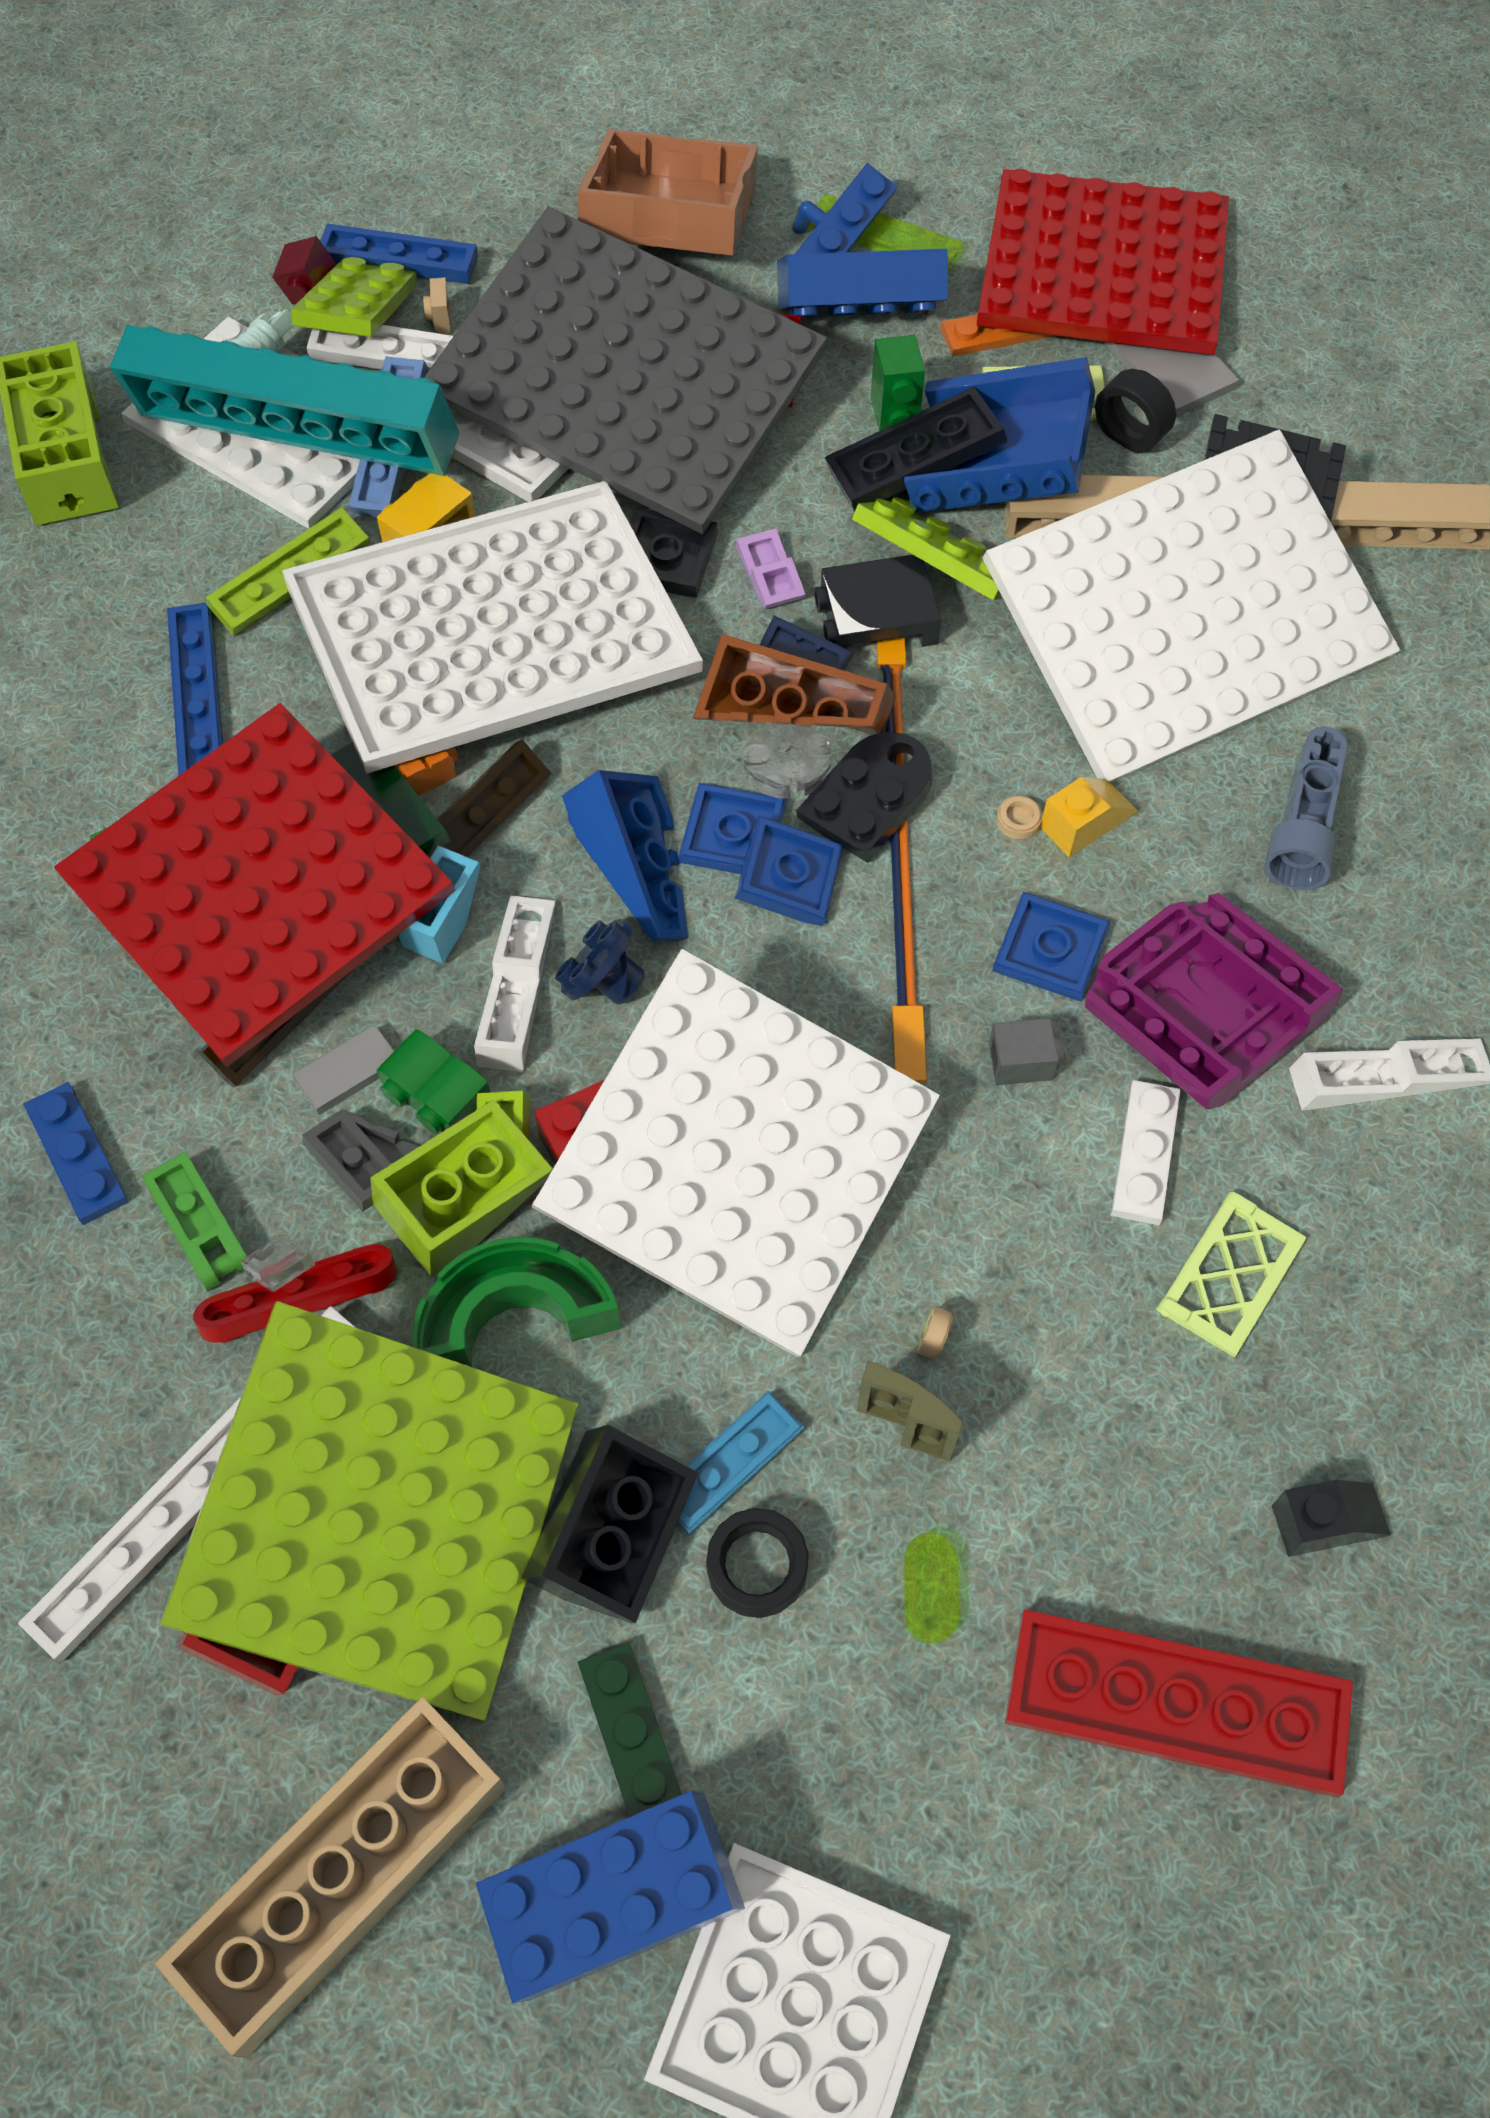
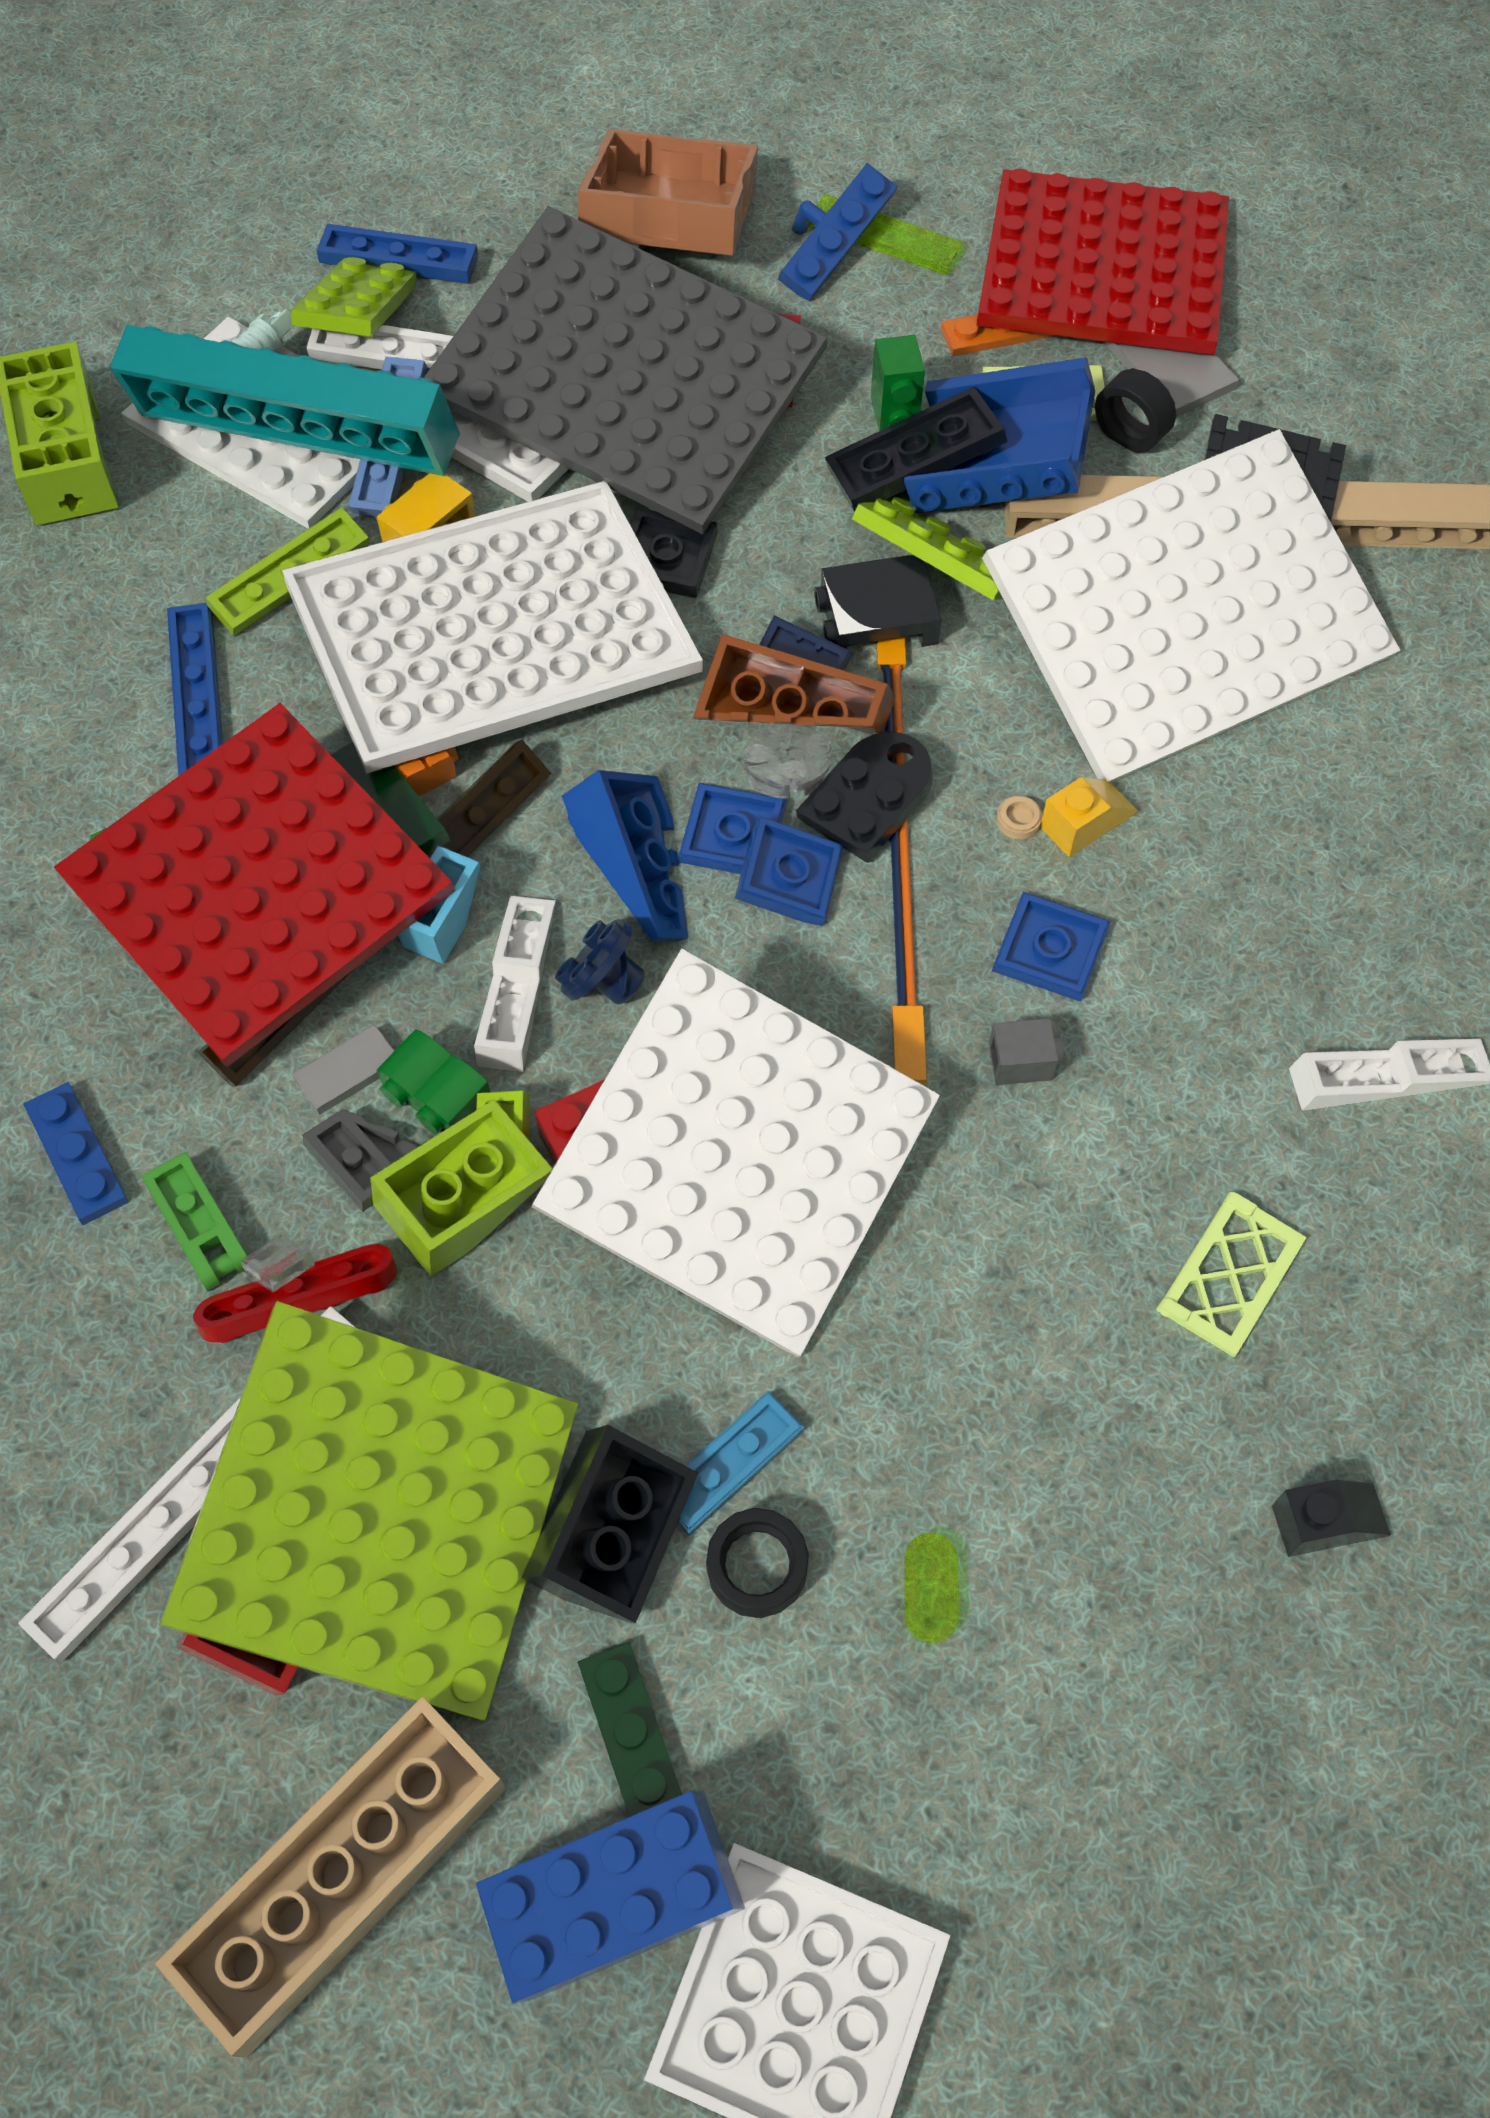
(302, 267): dark red brick -> none
(438, 306): tan plate -> none
(508, 1276): green brick -> none
(770, 569): lavender slope -> none
(862, 280): blue brick -> none
(927, 1421): olive slope -> none
(935, 1333): tan tile -> none
(1145, 1152): white plate -> none
(1181, 1703): red plate -> none
(1223, 1016): magenta wedge -> none
(1303, 844): sand blue beam -> none

